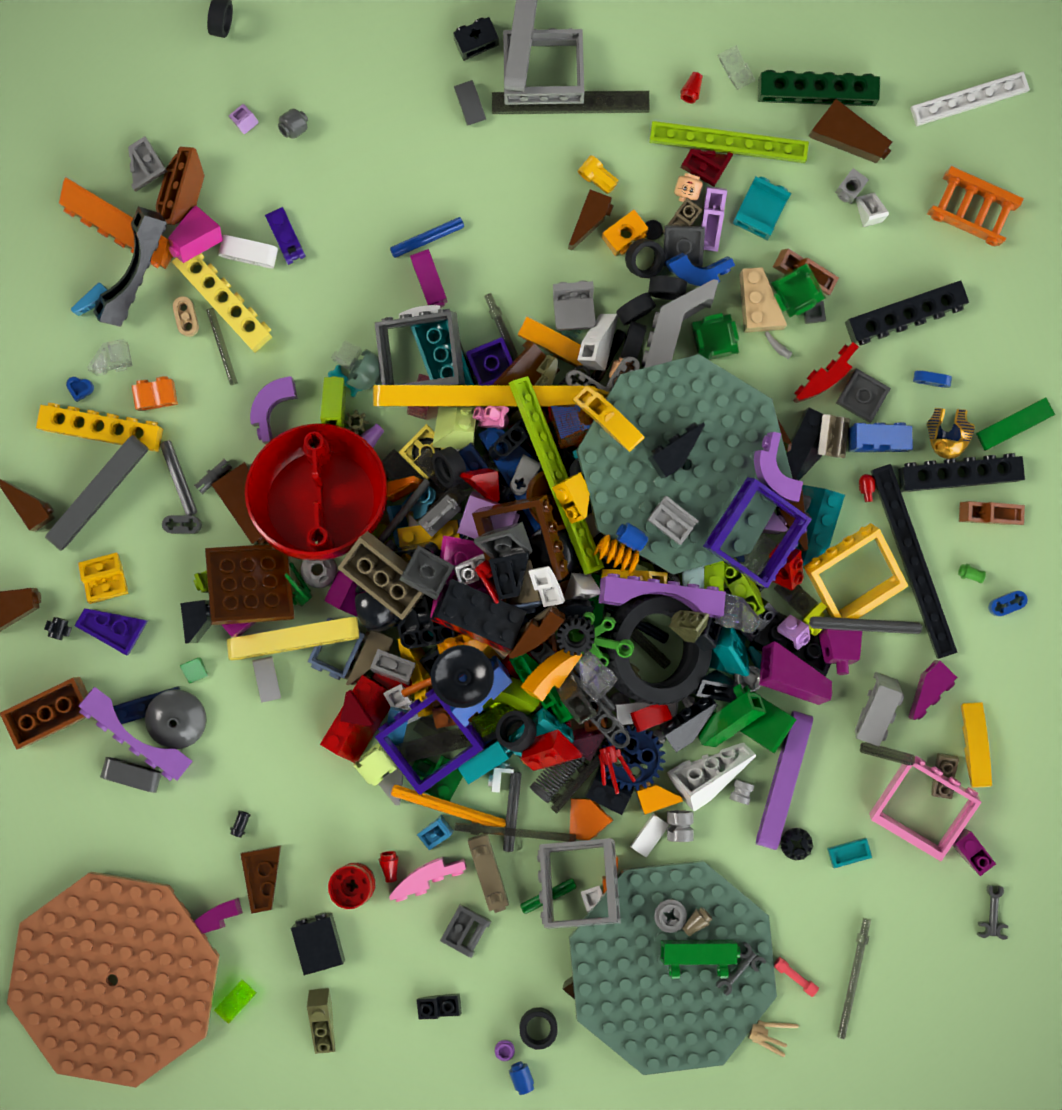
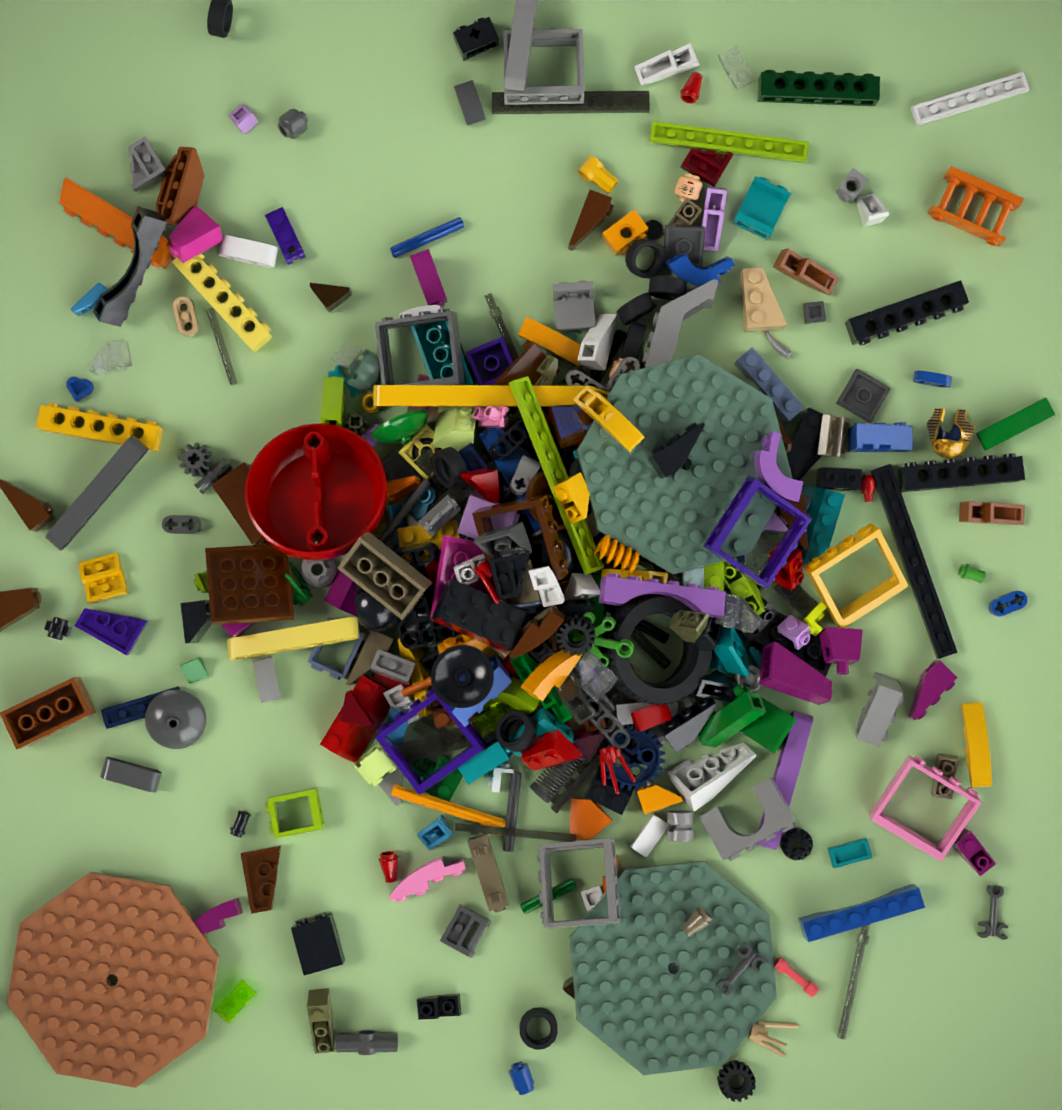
(101, 708): medium lavender arch -> none
(154, 394): orange brick -> none
(178, 478): dark grey axle -> none
(199, 465): none -> dark grey gear
(265, 401): medium lavender arch -> none
(315, 806): none -> lime window
(330, 295): none -> dark brown slope
(343, 893): red wheel -> none
(364, 403): none -> yellow plate
(366, 1042): none -> dark grey piece
(401, 427): none -> green dish
(427, 572): dark grey tile -> none
(504, 1050): medium lavender plate -> none
(631, 536): blue brick -> none
(667, 65): none -> white slope
(672, 520): light grey plate -> none
(672, 925): light grey gear -> none
(699, 953): green brick -> none
(716, 336): green panel -> none
(742, 792): light grey wheel -> none
(745, 1089): none -> black tyre
(758, 372): none -> sand blue arch
(777, 817): none -> light grey arch
(797, 291): green panel -> none
(822, 380): red slope -> none
(839, 479): none -> black brick
(840, 920): none -> blue arch
(850, 133): reddish brown slope -> none
(865, 625): dark grey axle -> none
(887, 753): clear smoke axle -> none

